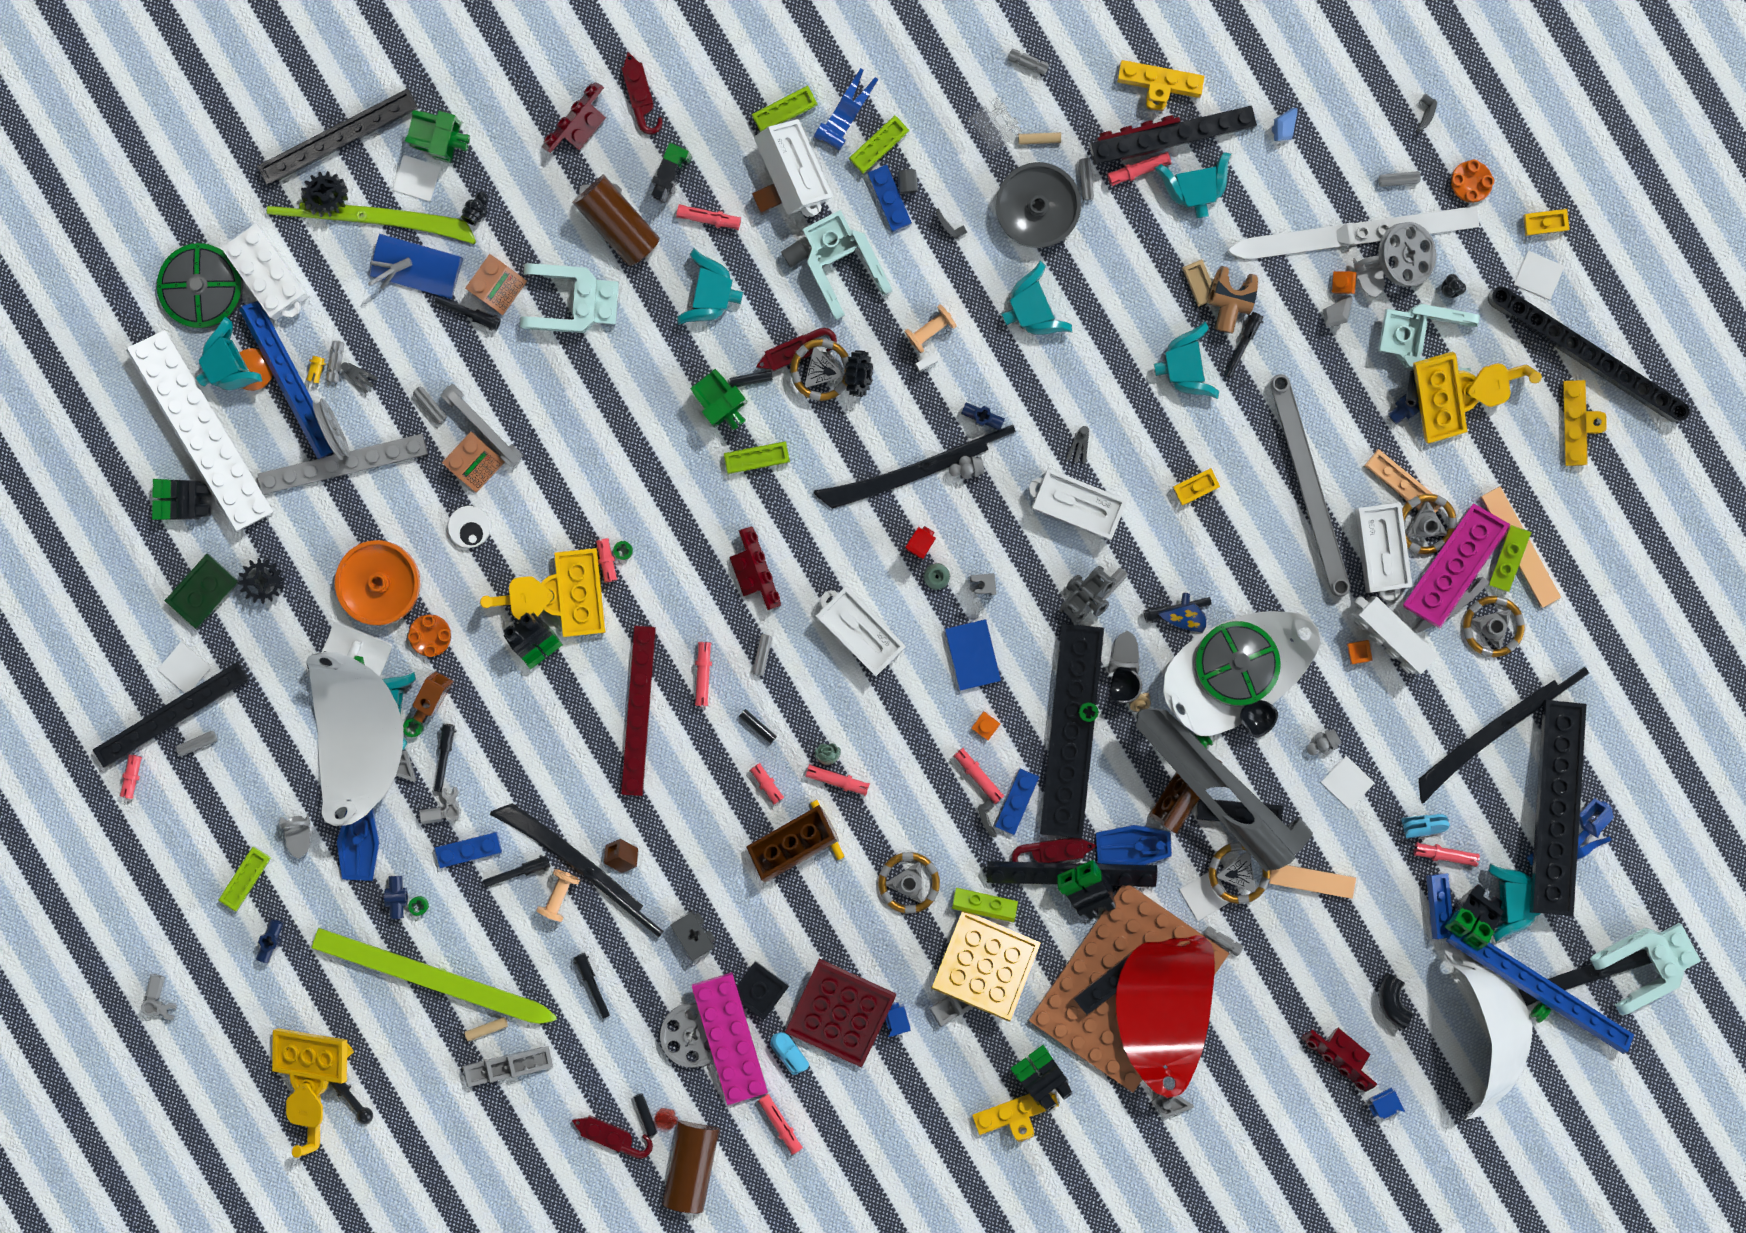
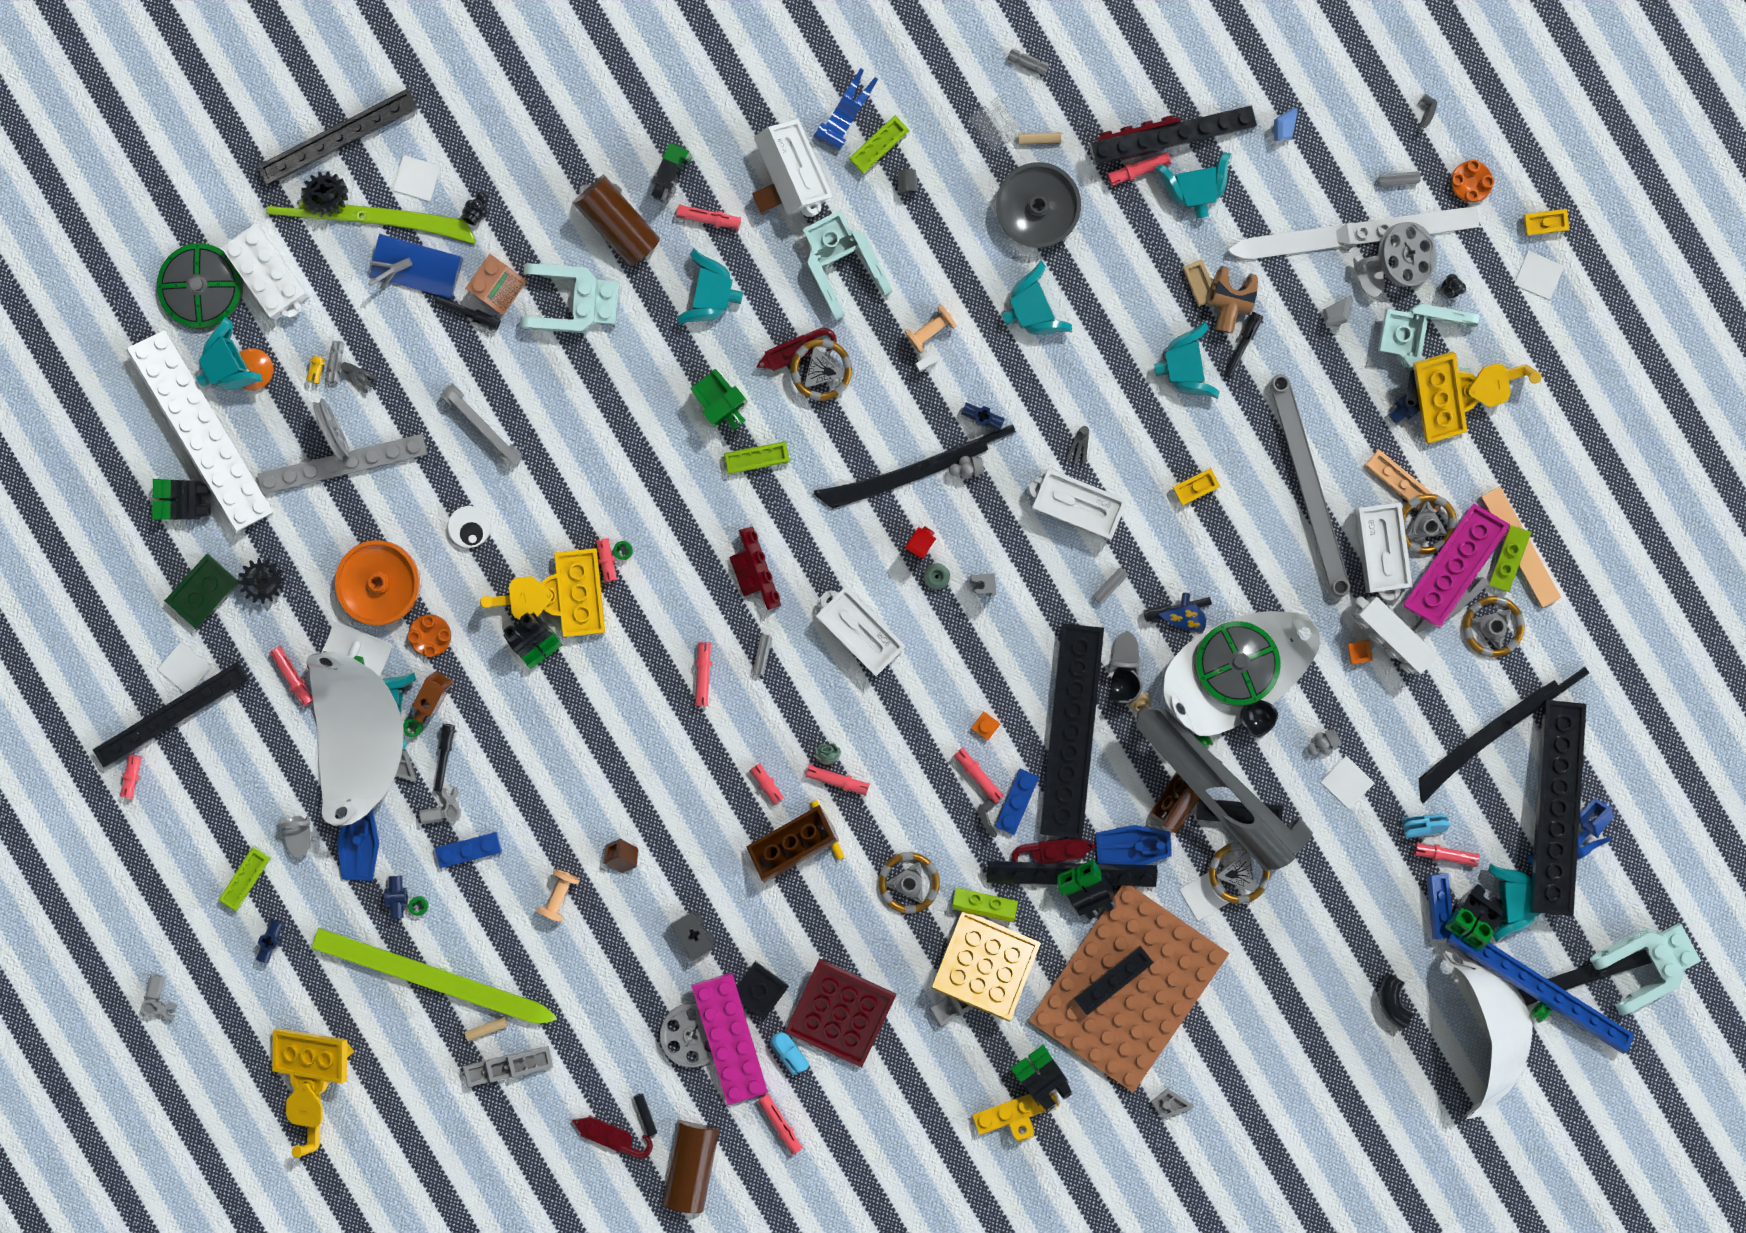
(196, 743): light grey axle -> none
(285, 375): blue plate -> none
(296, 684): none -> coral pin
(364, 1114): black pin -> none
(429, 404): light grey axle -> none
(436, 134): green piece -> none
(473, 462): nougat slope -> none
(526, 868): black pin -> none
(540, 833): black piece -> none
(579, 123): dark red bracket -> none
(588, 975): black pin -> none
(638, 710): dark red plate -> none
(639, 93): dark red plate -> none
(666, 1119): clear red piece -> none
(749, 379): black piece -> none
(756, 725): black piece -> none
(785, 109): lime plate -> none
(794, 253): dark grey beam -> none
(858, 373): black gear -> none
(889, 198): blue plate -> none
(897, 1020): blue window -> none
(954, 233): dark grey piece -> none
(972, 654): blue tile -> none
(1082, 600): dark grey axle -> none
(1086, 179): light grey axle -> none
(1094, 708): green bush -> none
(1160, 82): yellow plate -> none
(1166, 1009): red piece -> none
(1223, 941): light grey axle -> none
(1313, 881): light nougat tile -> none
(1343, 1054): dark red bracket -> none
(1344, 282): orange plate -> none
(1385, 1104): blue window -> none
(1579, 423): yellow plate -> none
(1598, 355): black beam -> none

